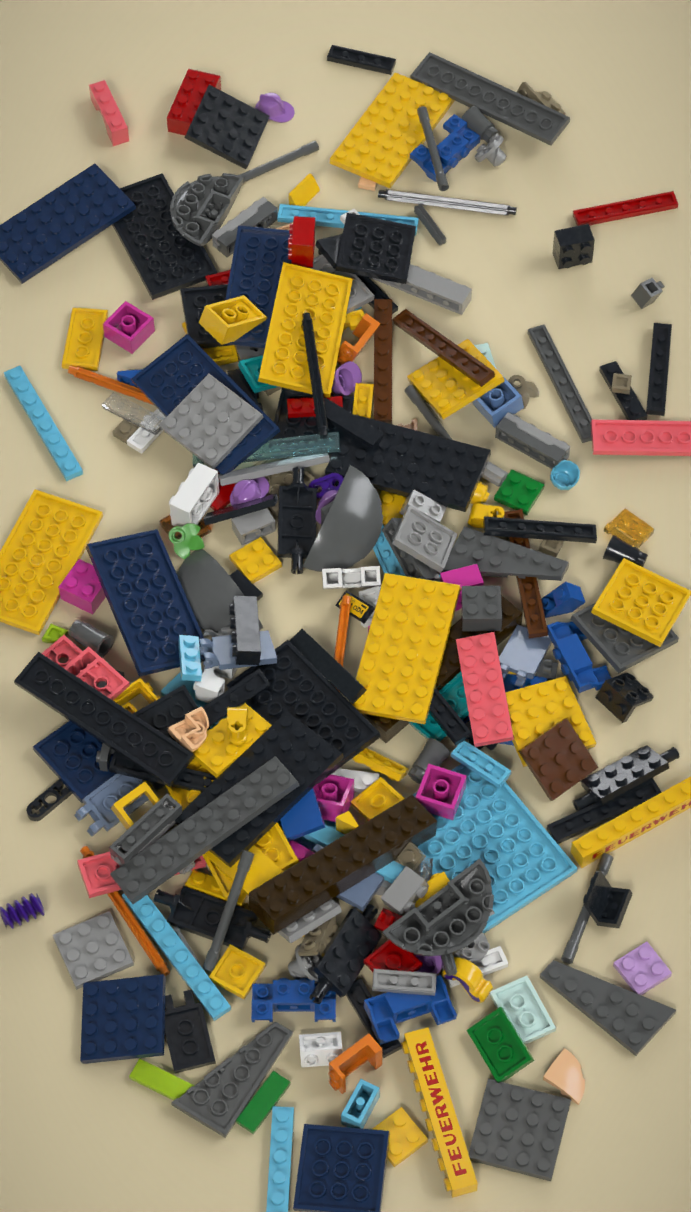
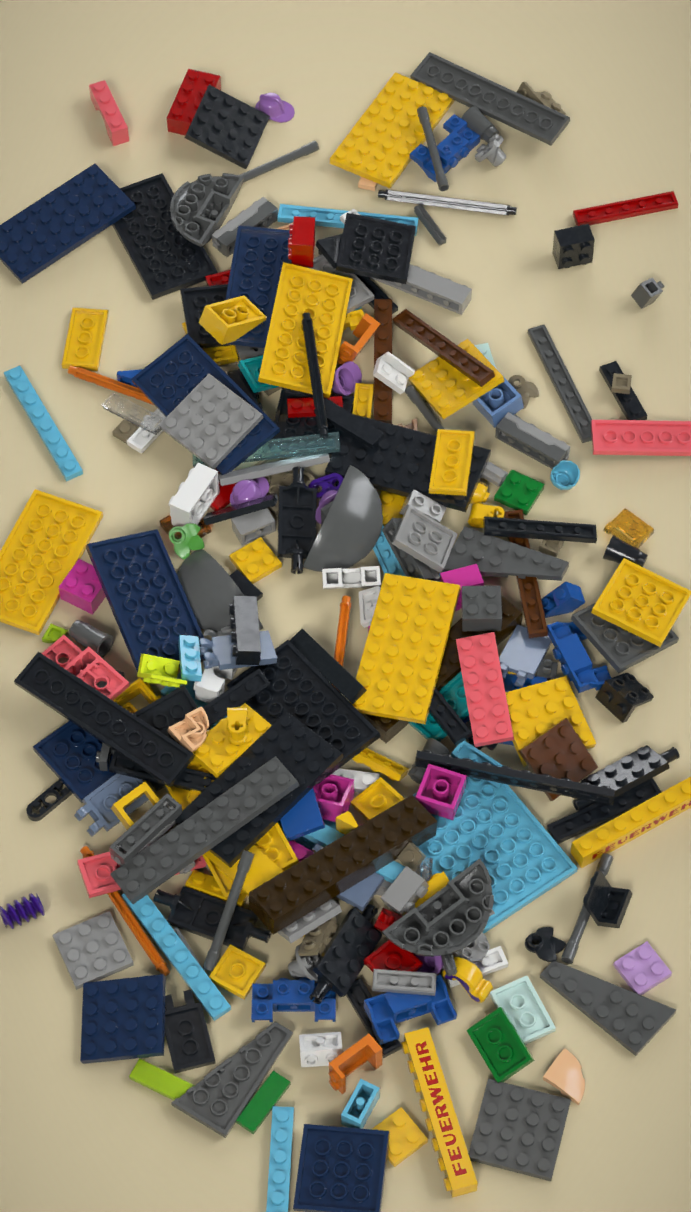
(128, 327): dark pink brick -> none
(159, 671): none -> neon yellow bracket
(304, 191): yellow slope -> none
(359, 608): tile -> none
(361, 59): black tile -> none
(393, 372): none -> white bracket
(451, 462): none -> yellow tile
(518, 778): none -> black plate
(546, 946): none -> black plate
(659, 369): black plate -> none

